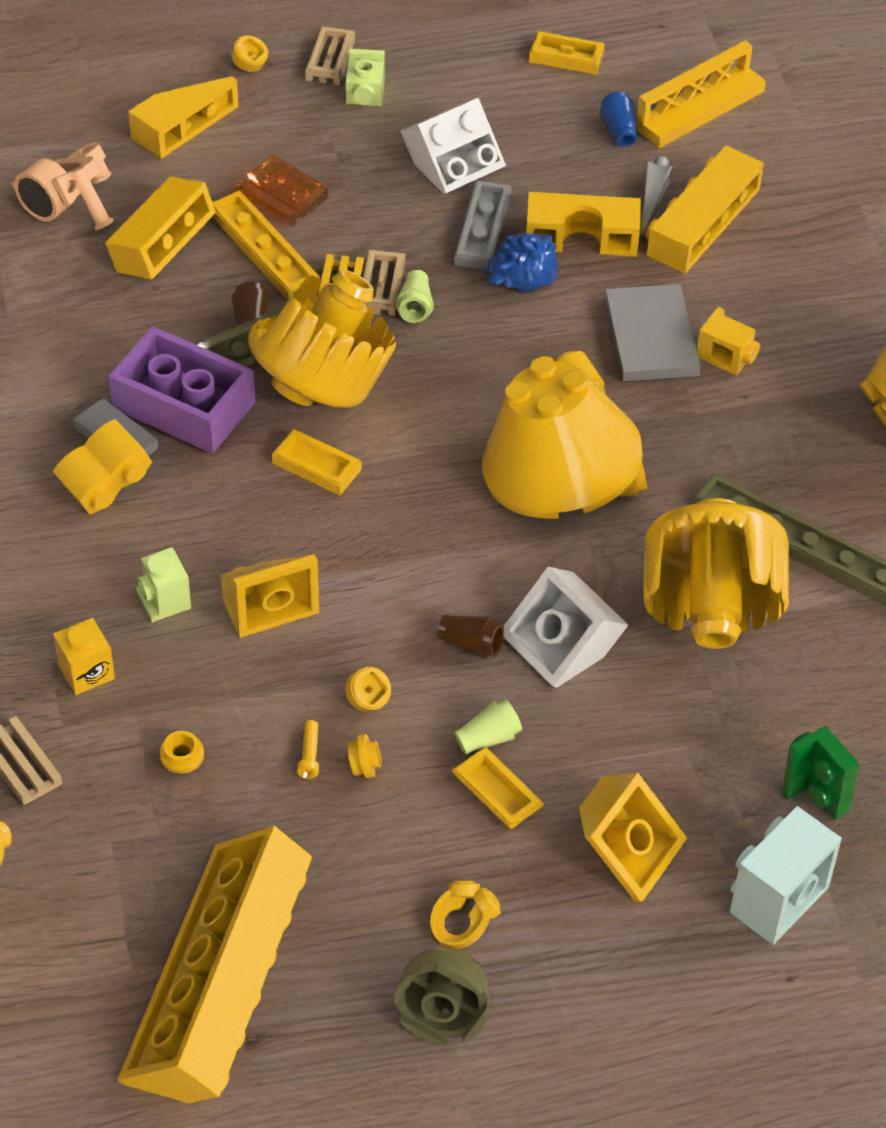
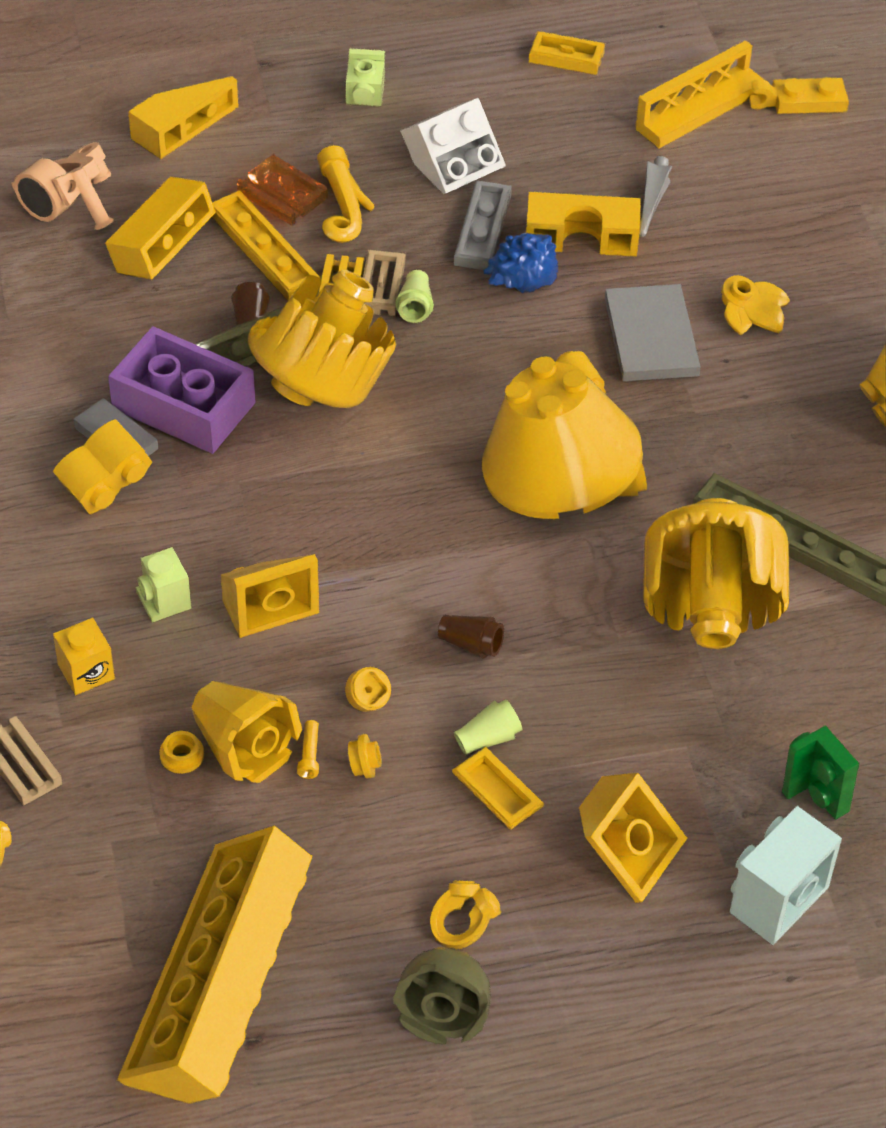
(246, 728): none -> yellow cone
(249, 53): yellow tile -> none
(316, 462): yellow tile -> none
(326, 72): tan tile -> none
(335, 167): none -> yellow plant
(562, 626): white slope -> none
(619, 116): blue cone -> none
(704, 209): yellow brick -> none
(727, 343): yellow brick -> none
(753, 304): none -> yellow plate
(800, 95): none -> yellow plate

